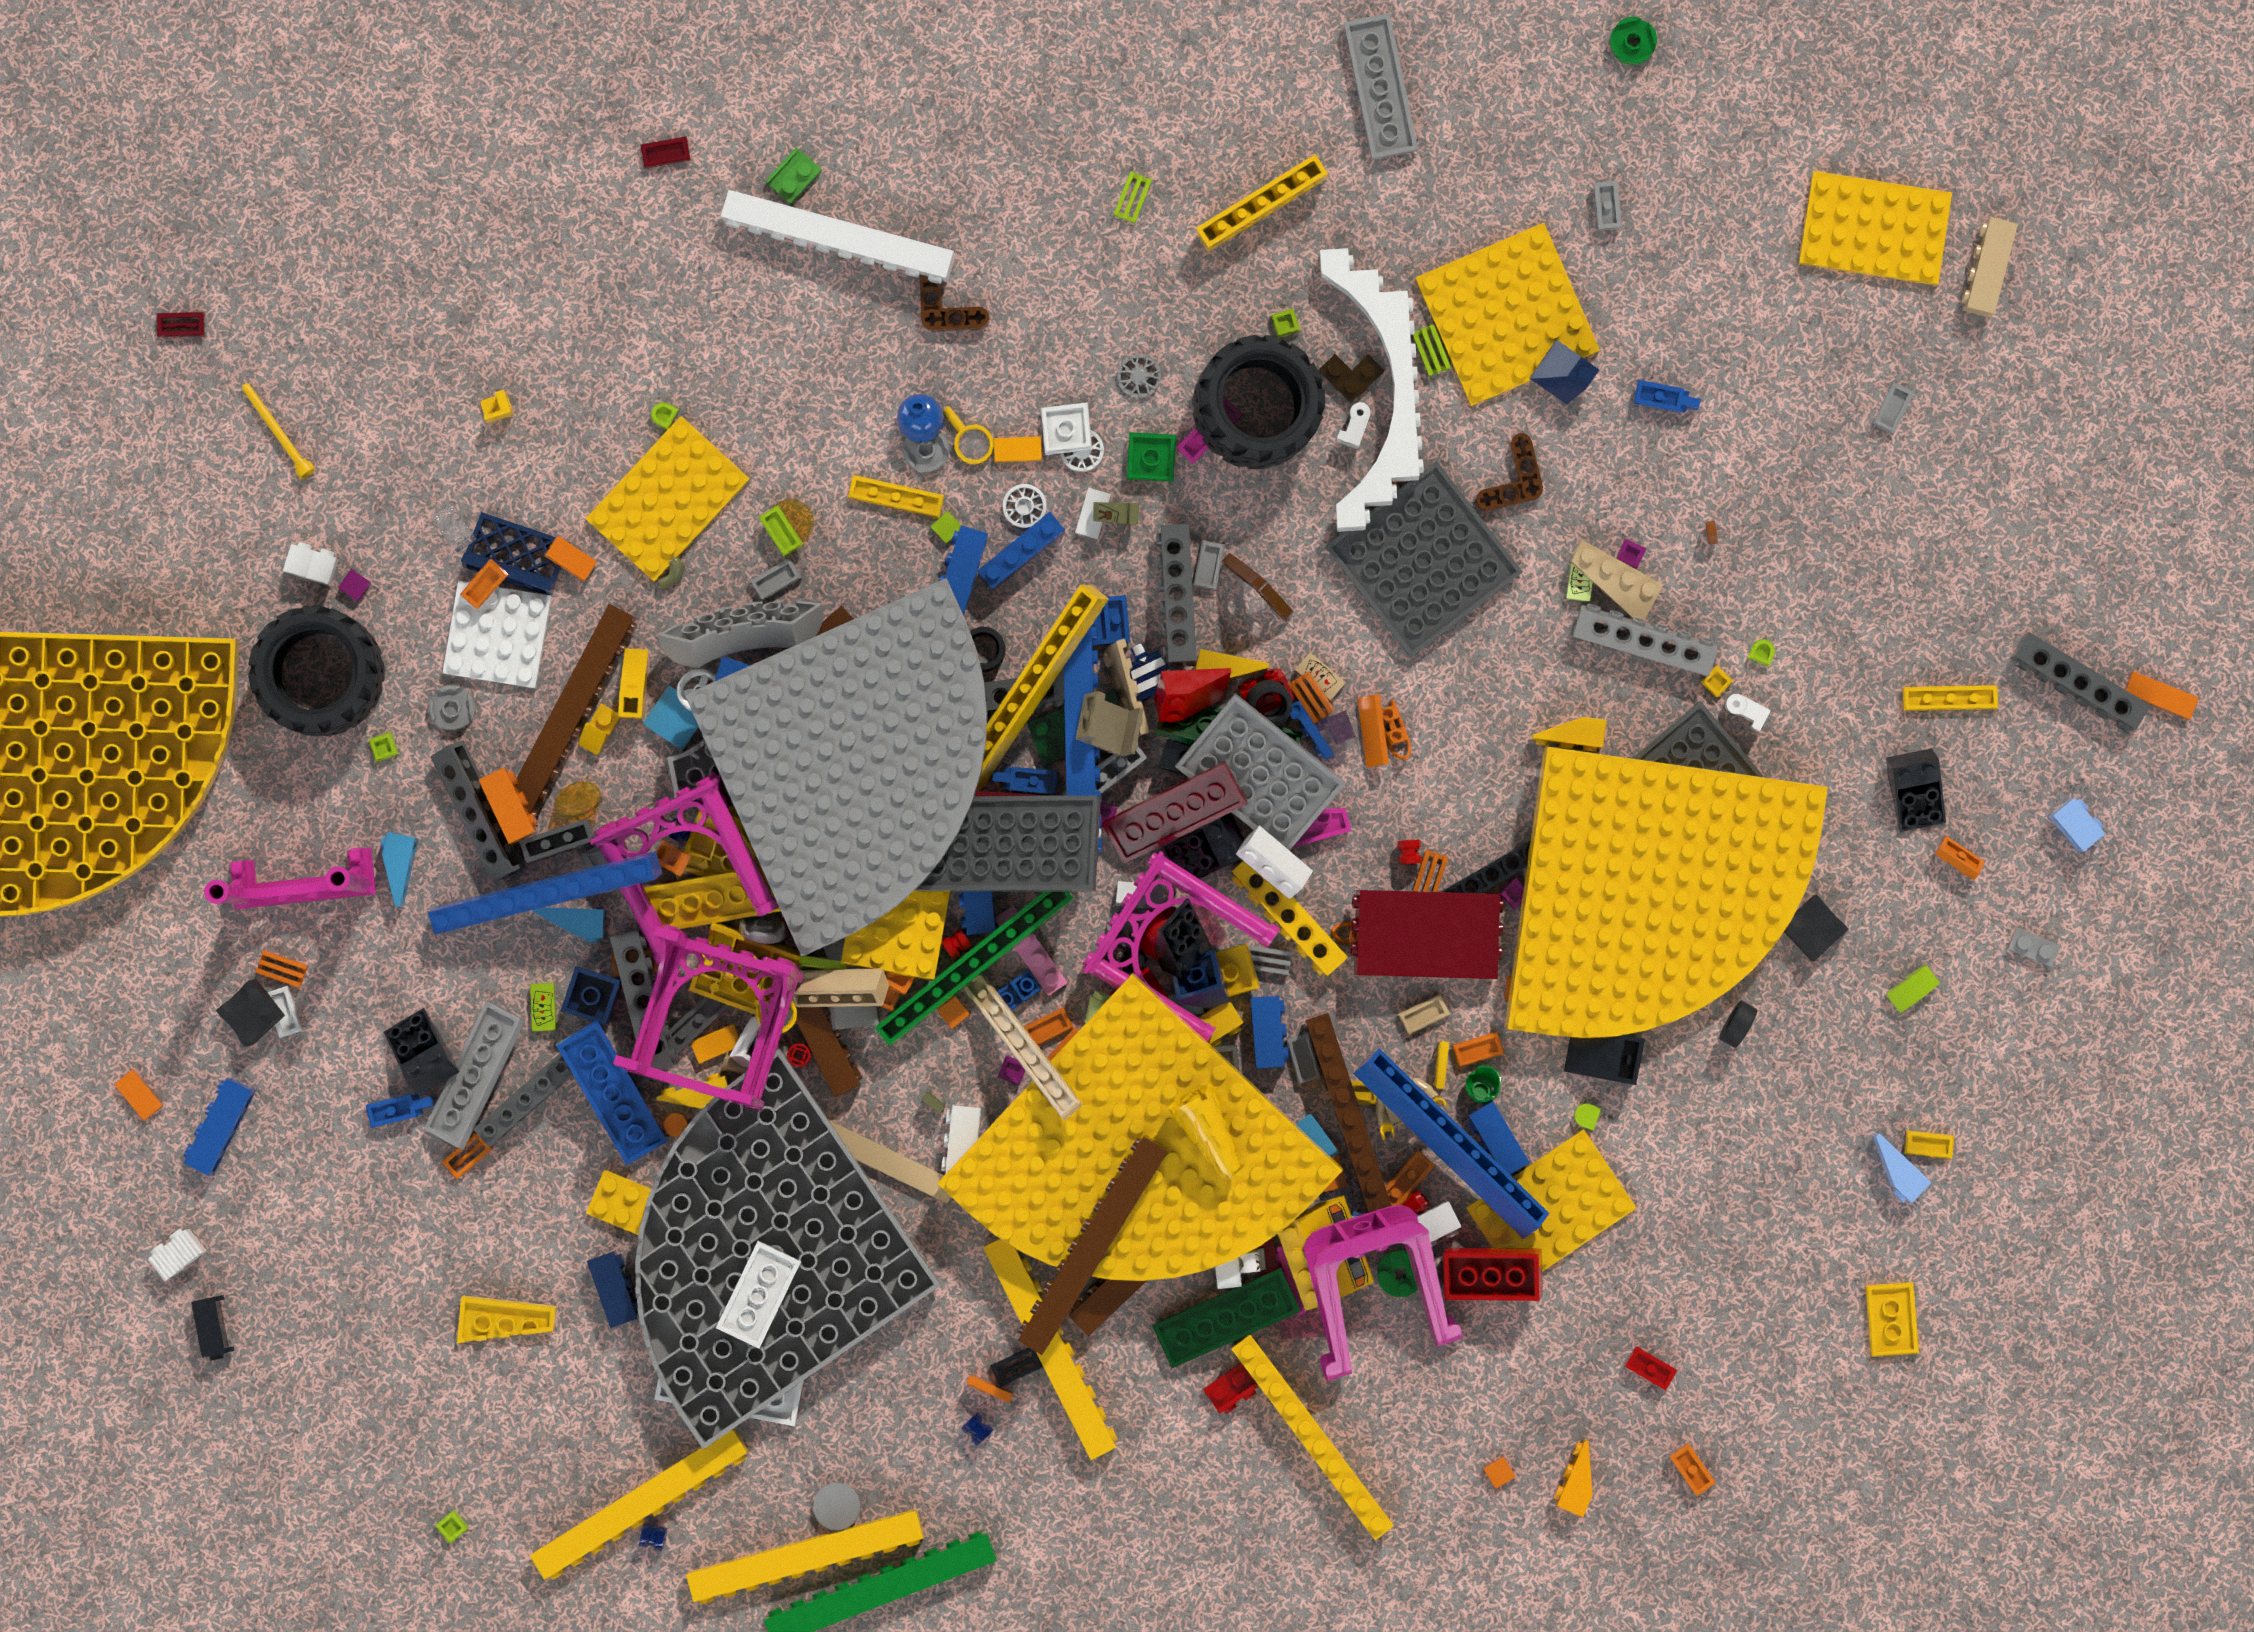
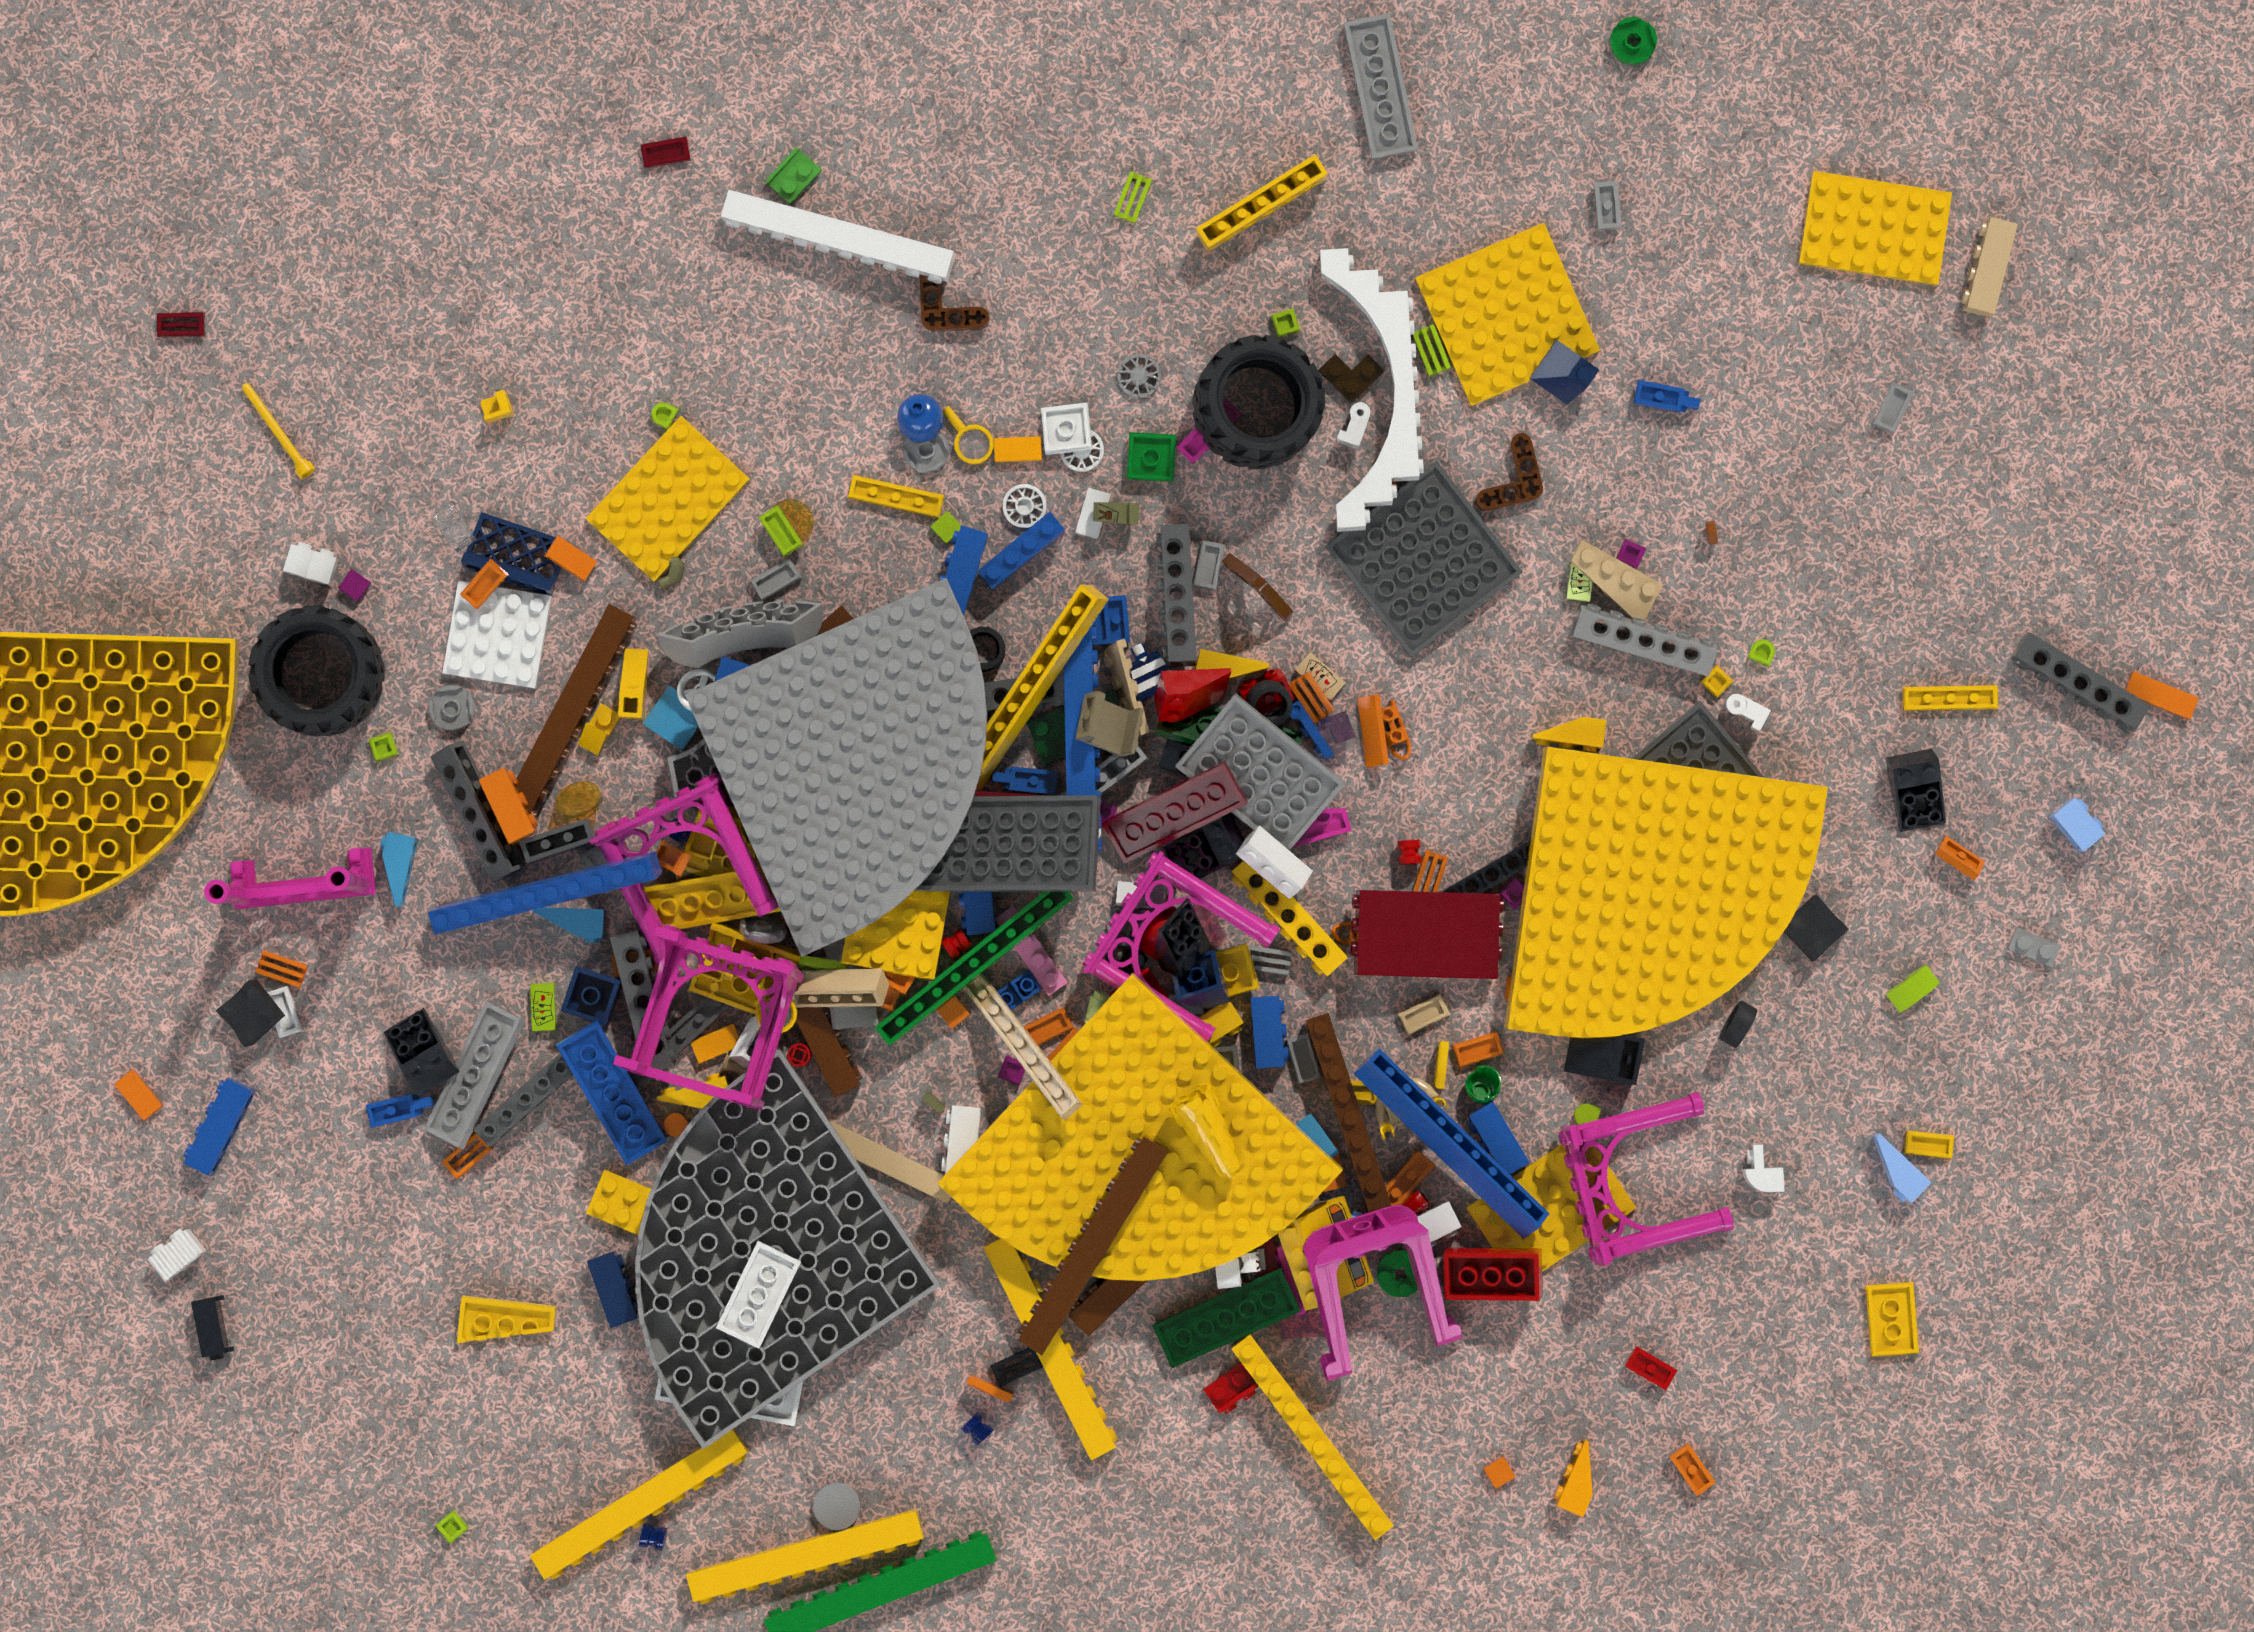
(1650, 1236): none -> dark pink arch
(1759, 1177): none -> white brick

